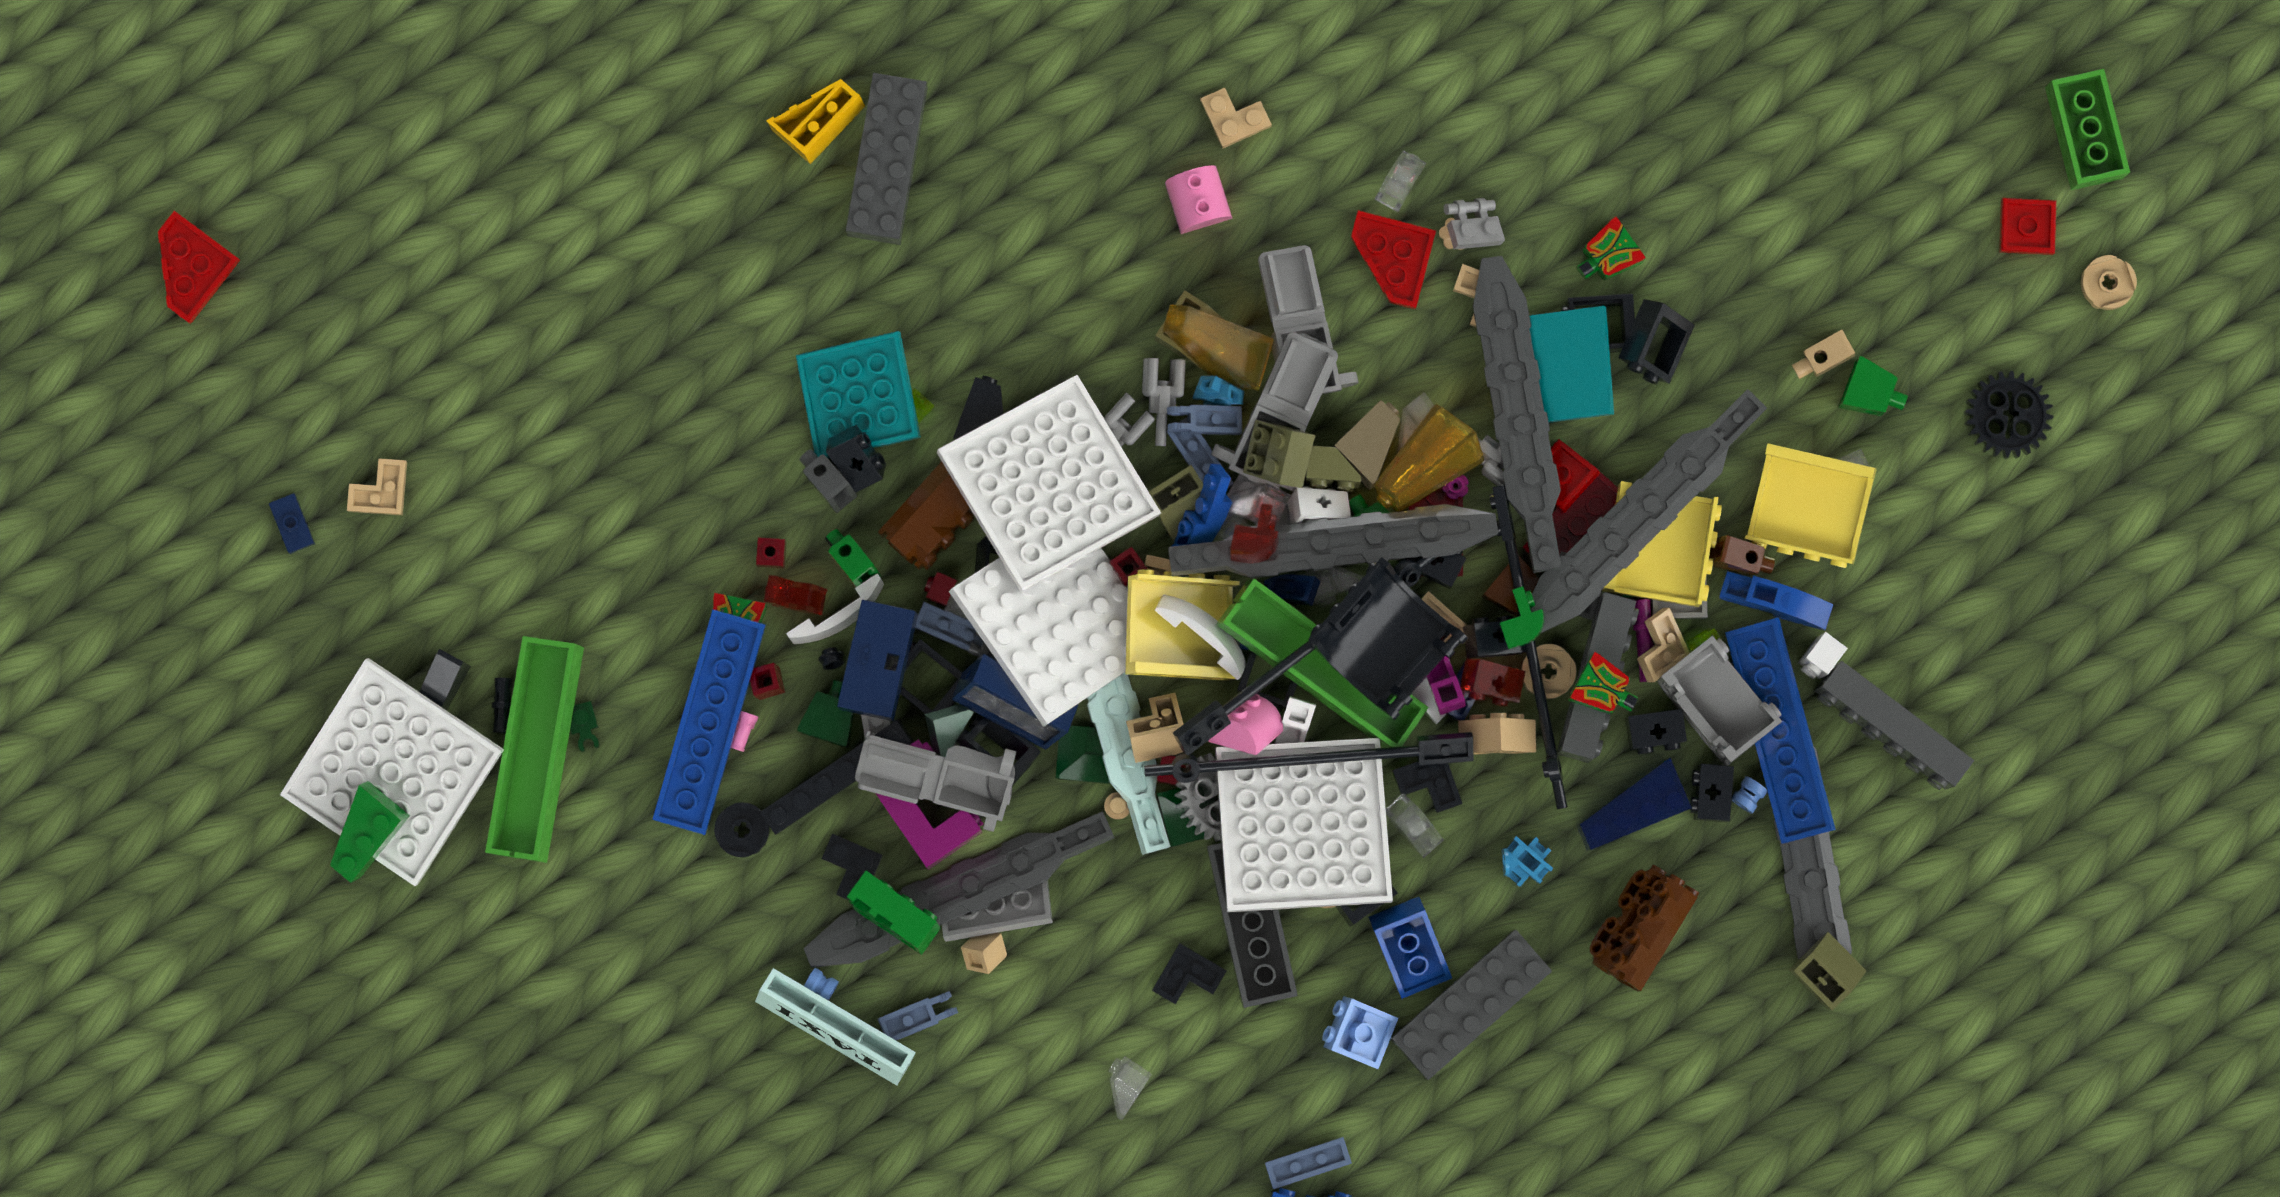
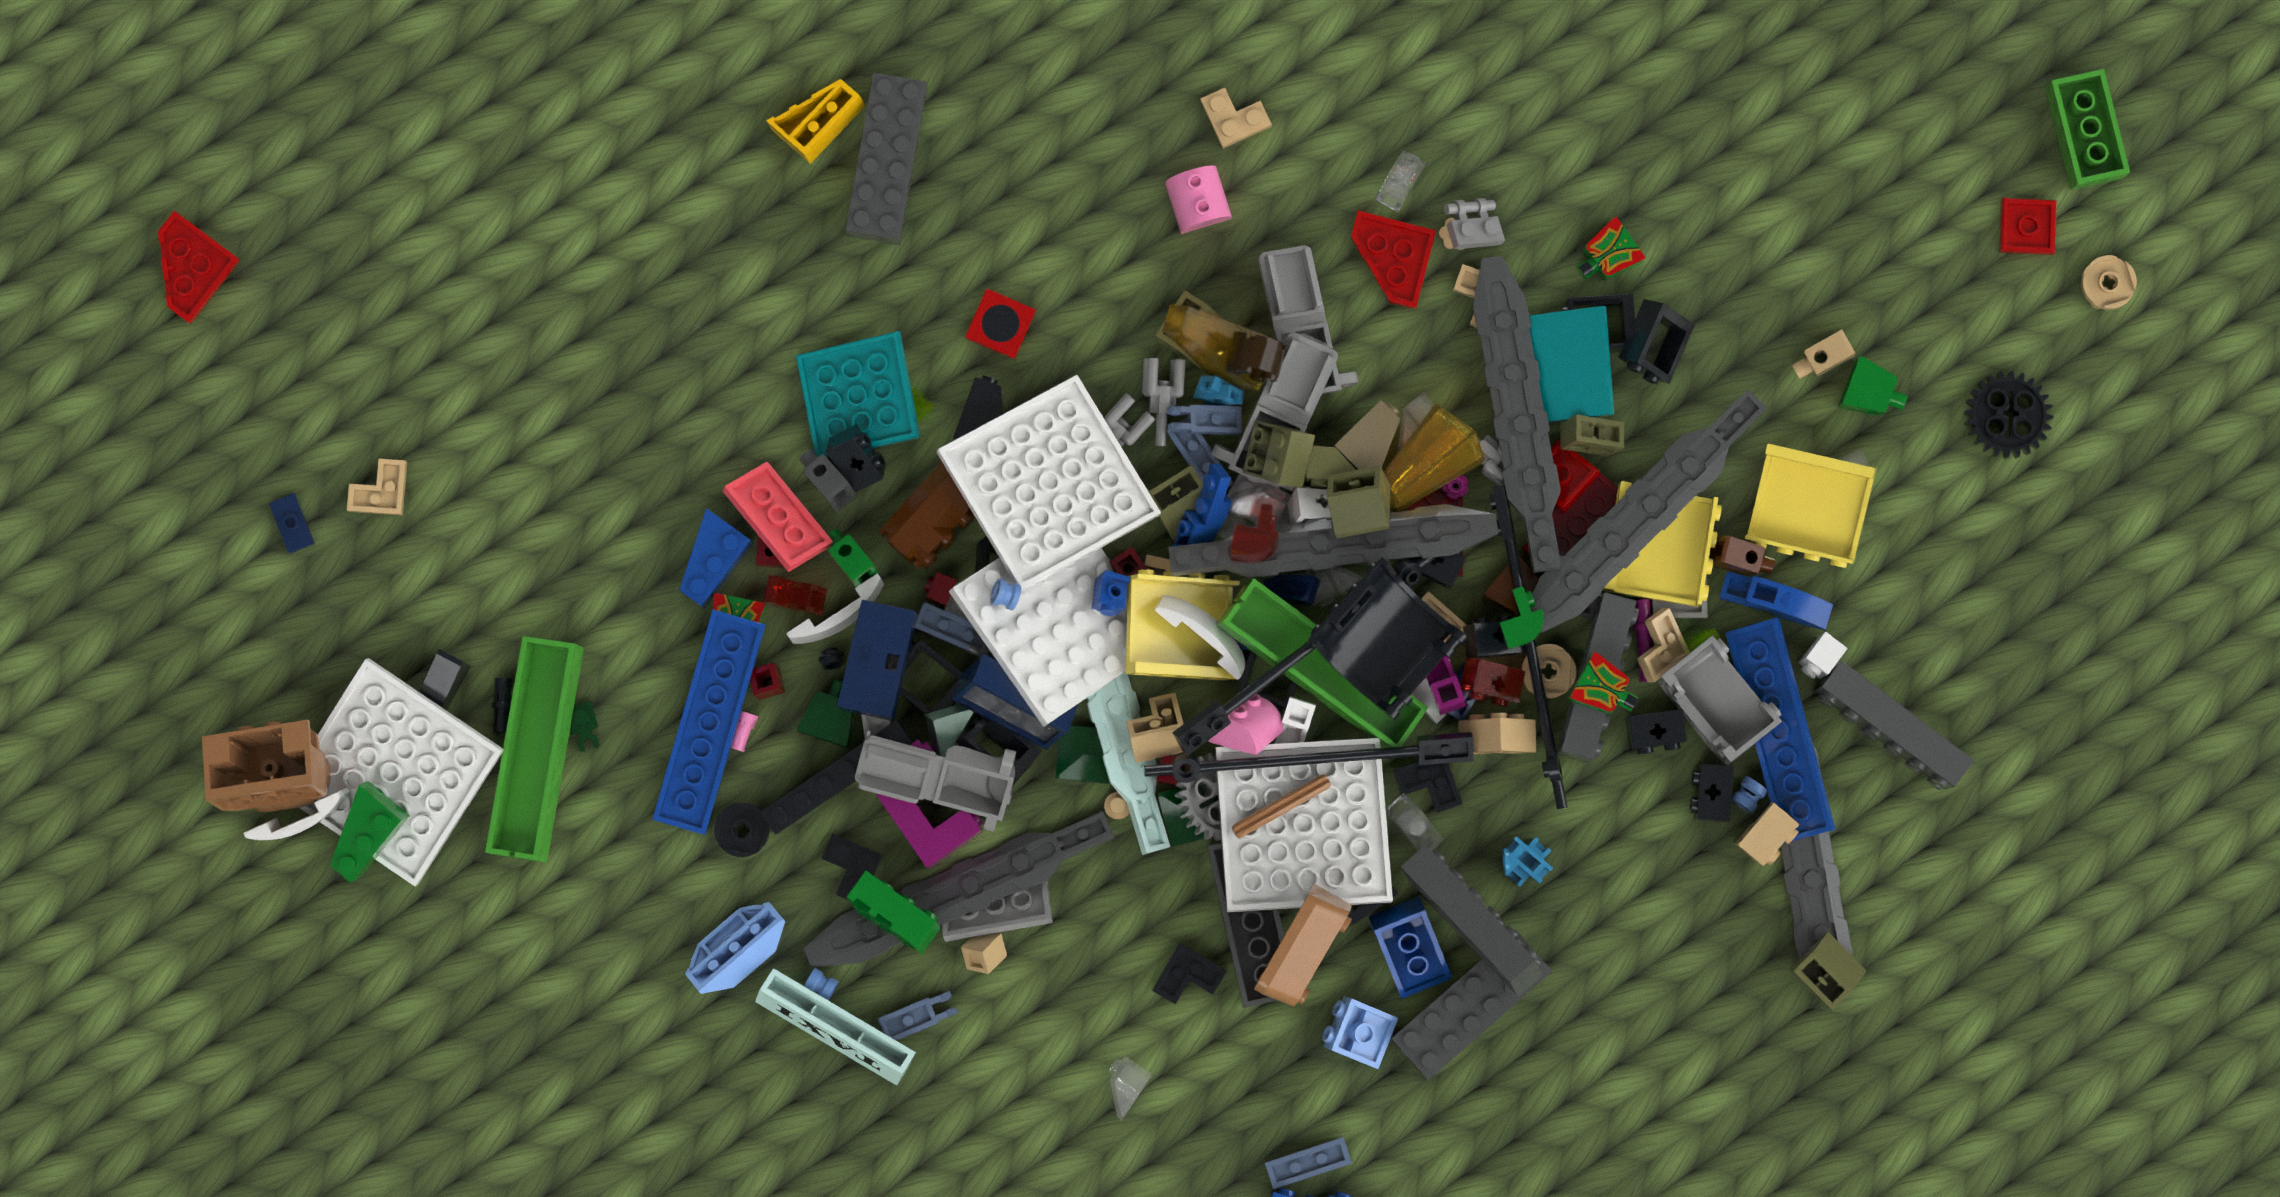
(265, 767): none -> medium nougat brick
(272, 829): none -> white slope
(712, 558): none -> blue wedge
(735, 948): none -> light blue wedge
(777, 516): none -> coral plate
(1000, 324): none -> red tile
(1005, 594): none -> medium blue wheel
(1106, 585): none -> blue brick
(1255, 356): none -> dark brown brick
(1281, 806): none -> medium nougat axle
(1304, 947): none -> medium nougat windscreen
(1359, 501): none -> olive slope
(1471, 920): none -> dark grey brick
(1592, 435): none -> olive brick
(1641, 805): clear blue wedge -> none
(1649, 920): reddish brown brick -> none
(1767, 835): none -> tan brick

